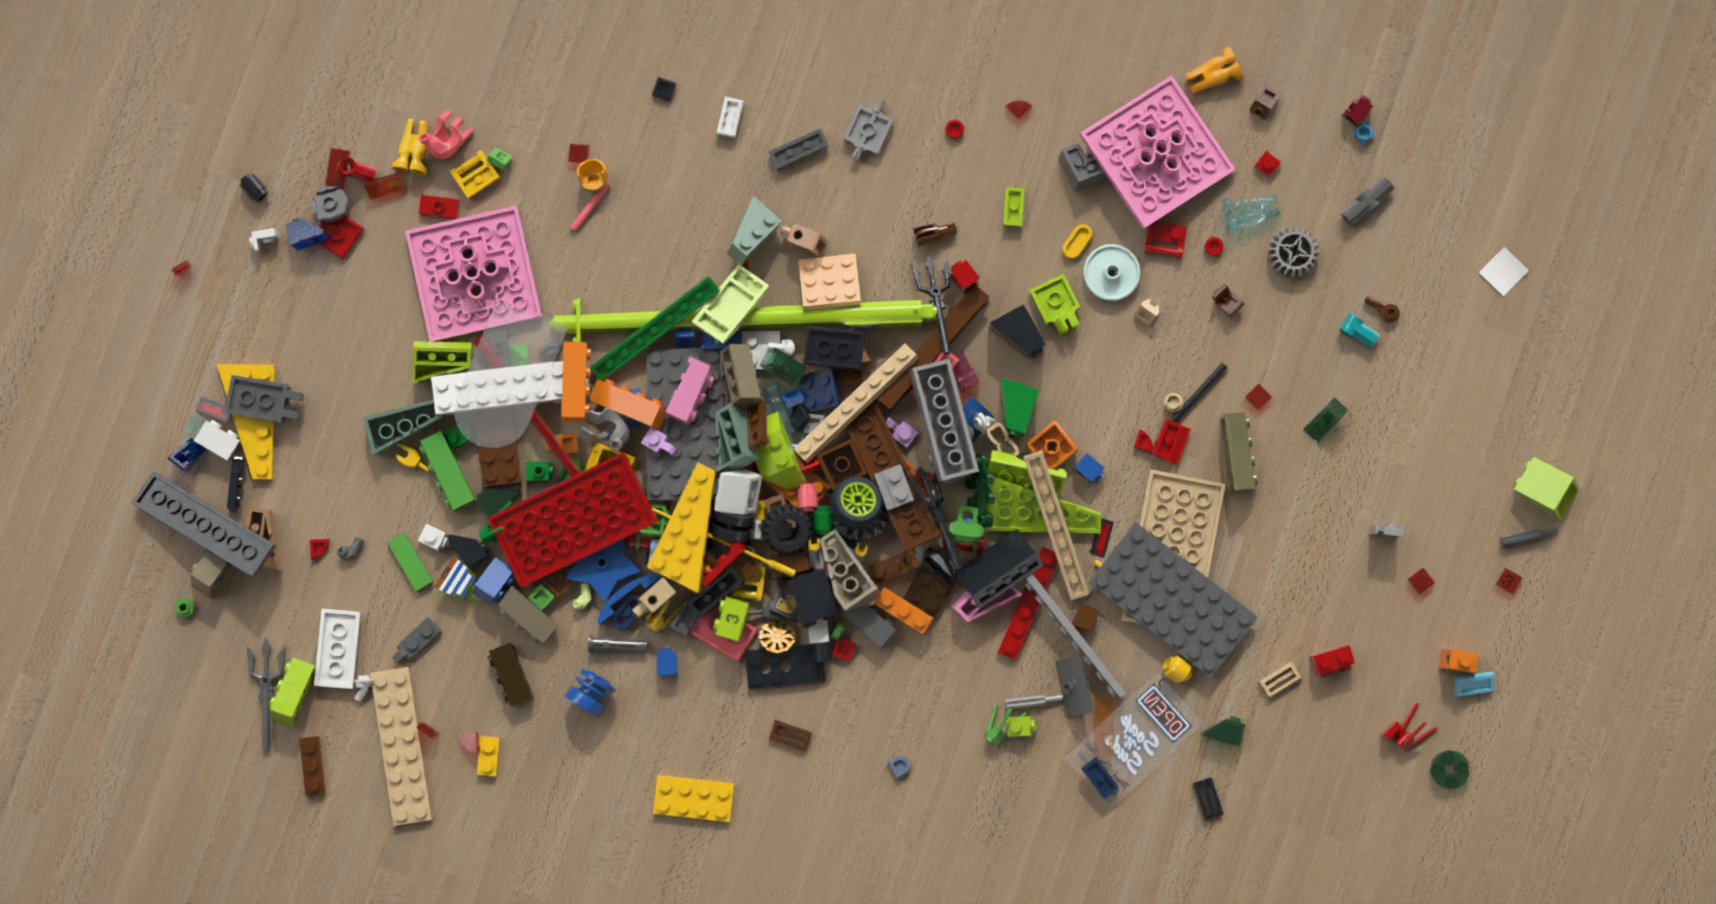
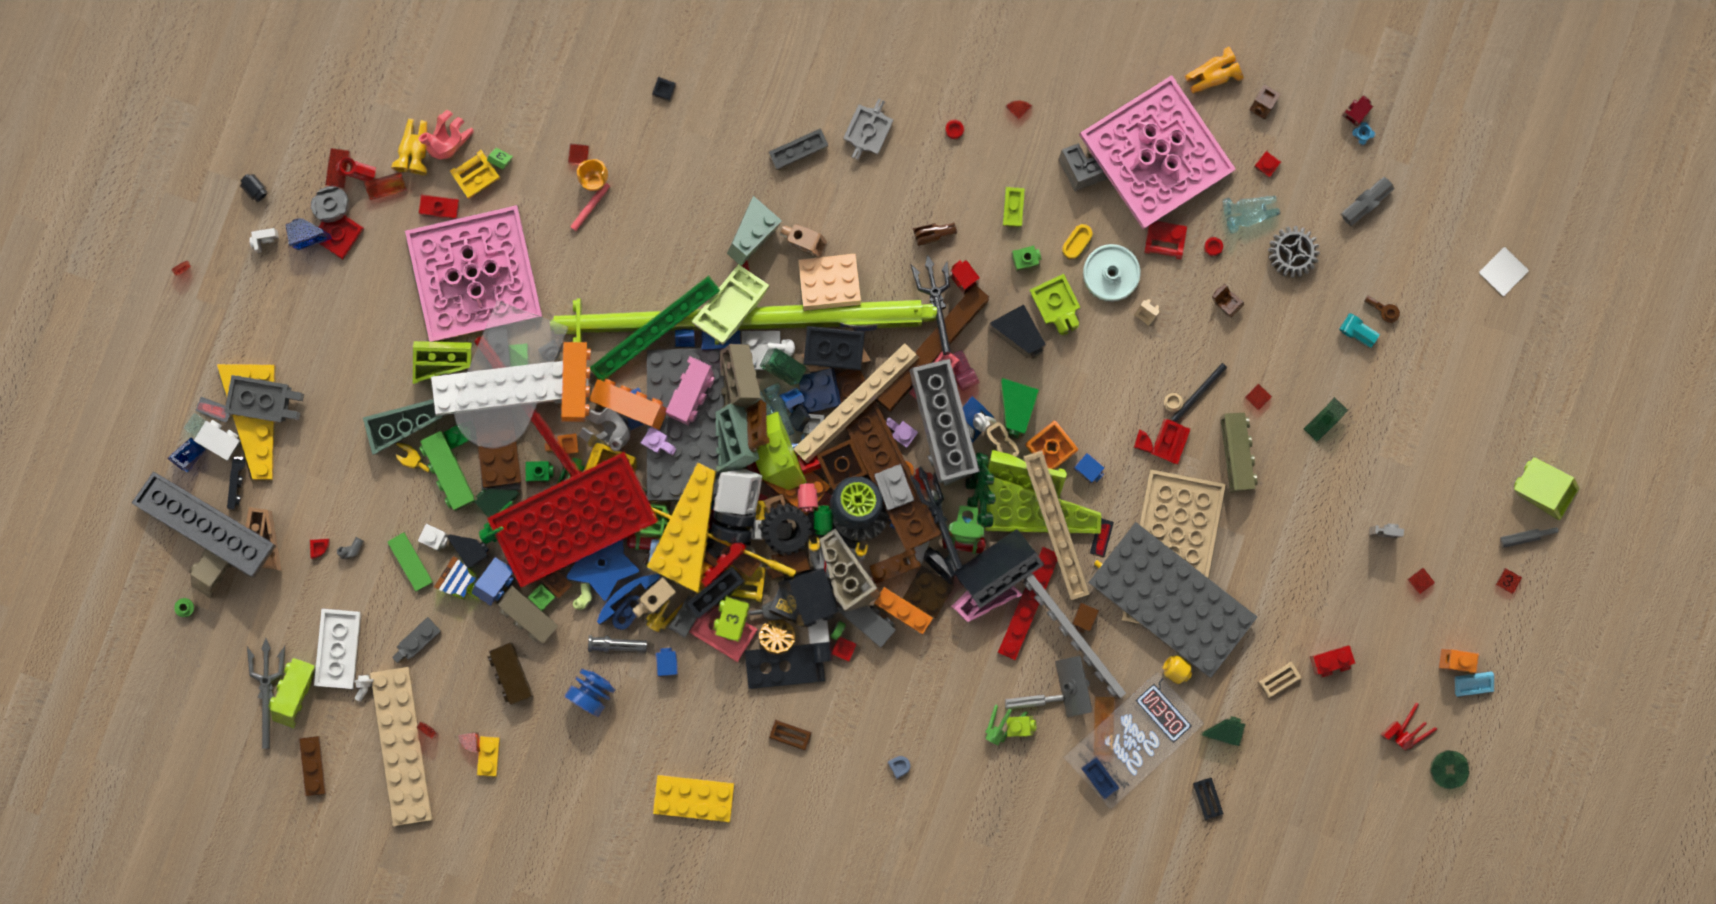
(730, 117): white plate -> none
(1019, 260): none -> bright green brick

